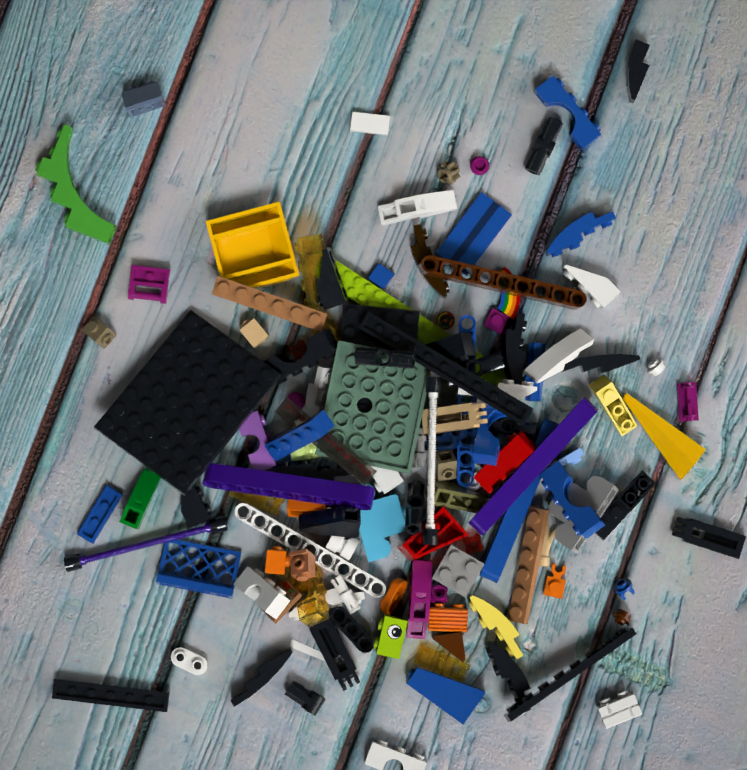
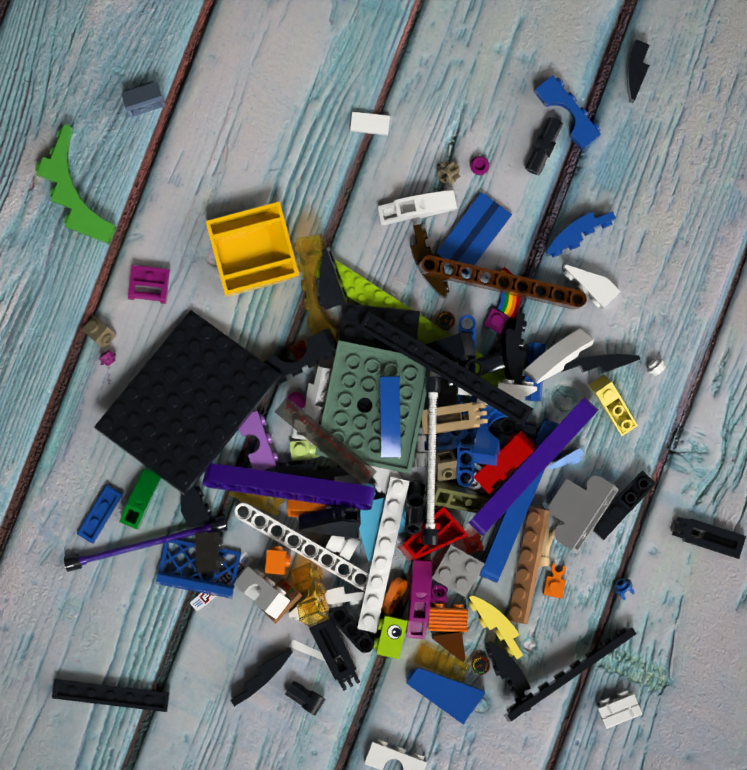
(107, 358): none -> magenta plate
(189, 660): white plate -> none
(203, 599): none -> white sticker
(207, 553): none -> clear smoke brick
(253, 332): tan brick -> none
(269, 303): medium nougat plate -> none
(300, 436): blue arch -> none
(302, 564): nougat brick -> none
(345, 594): white pin -> none
(373, 356): black piece -> none
(381, 276): blue tile -> none
(383, 554): none -> white plate
(390, 416): none -> blue slope
(480, 665): none -> black tile
(585, 519): blue arch -> none
(621, 617): reddish brown plate -> none
(674, 445): yellow wedge -> none
(687, 401): magenta hinge -> none

